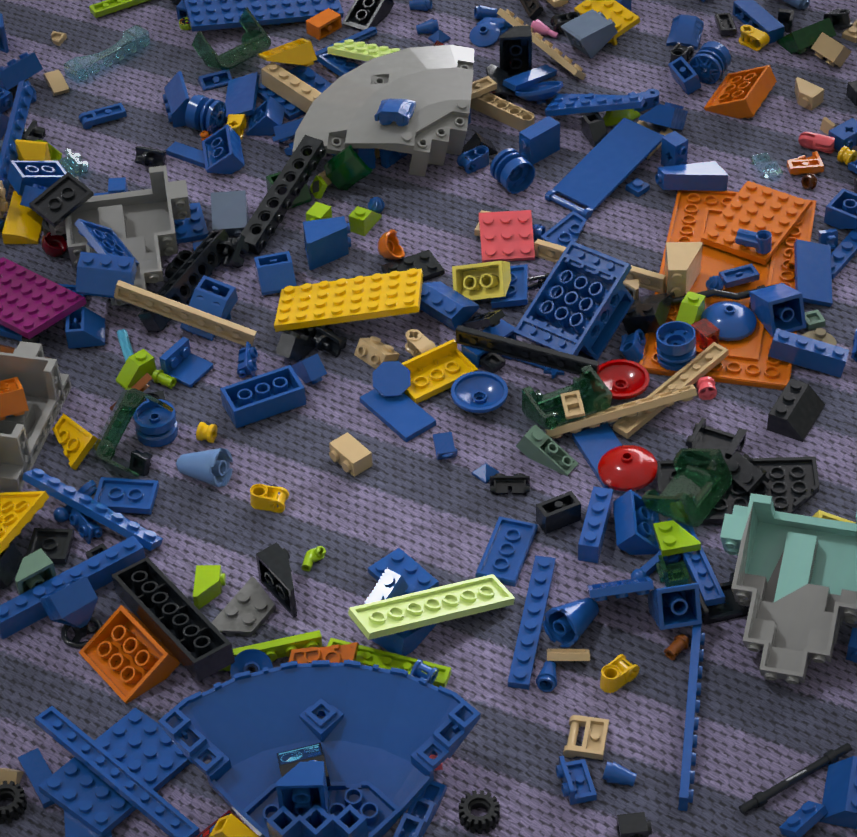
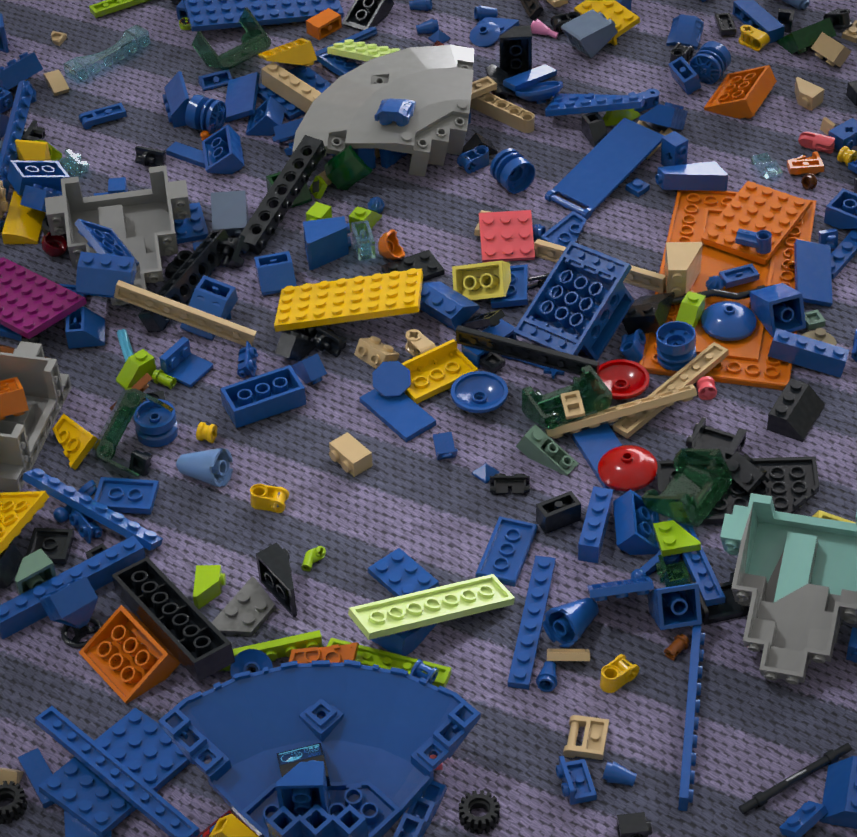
(61, 199): black plate -> none
(237, 123): yellow piece -> none
(363, 240): none -> clear light blue brick
(389, 586): brick -> none
(540, 140): blue brick -> none
(545, 45): tan plate -> none
(633, 287): tan slope -> none
(706, 333): clear red brick -> none

